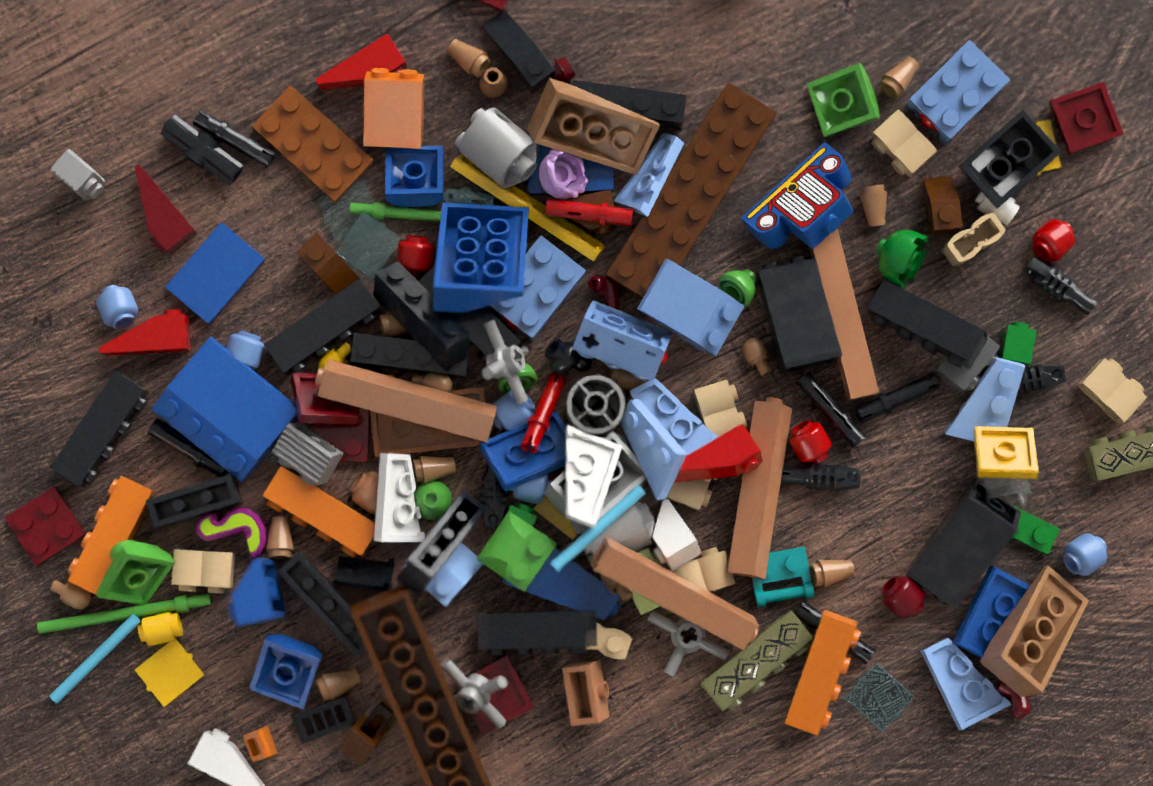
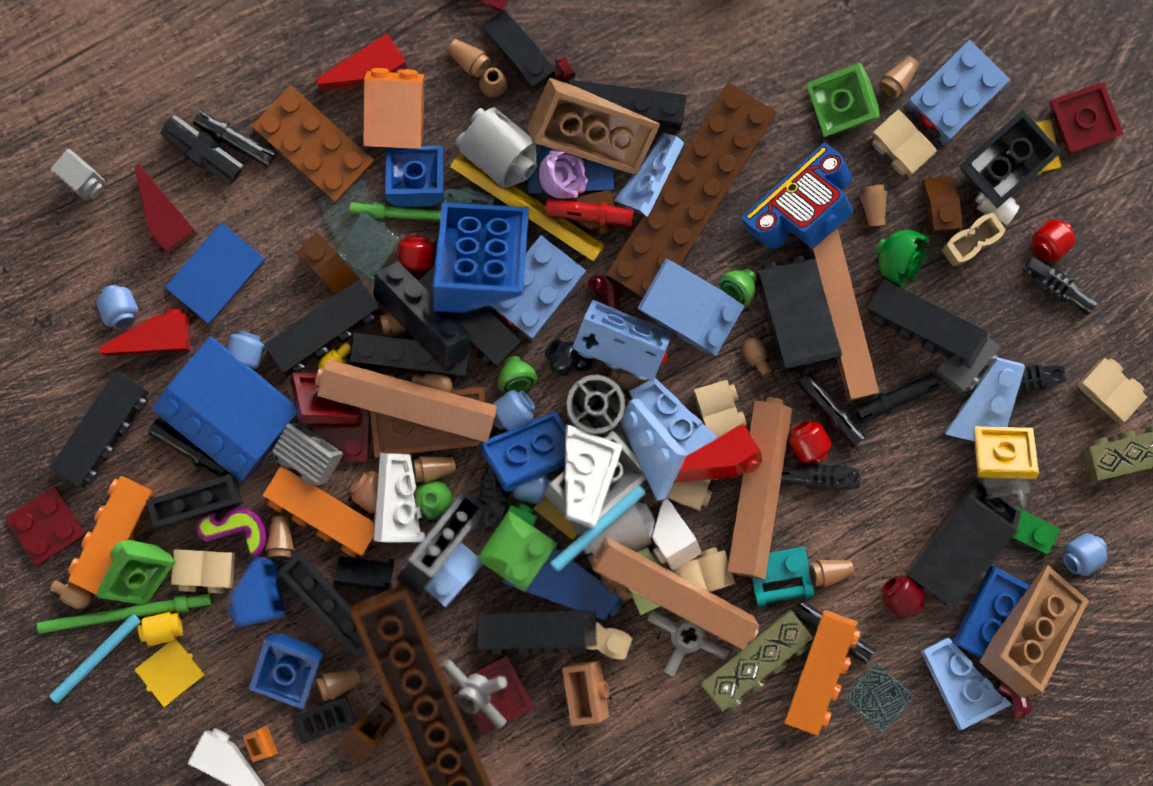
(505, 362): light grey bar -> none
(539, 422): red pin -> none
(1017, 343): green brick -> none

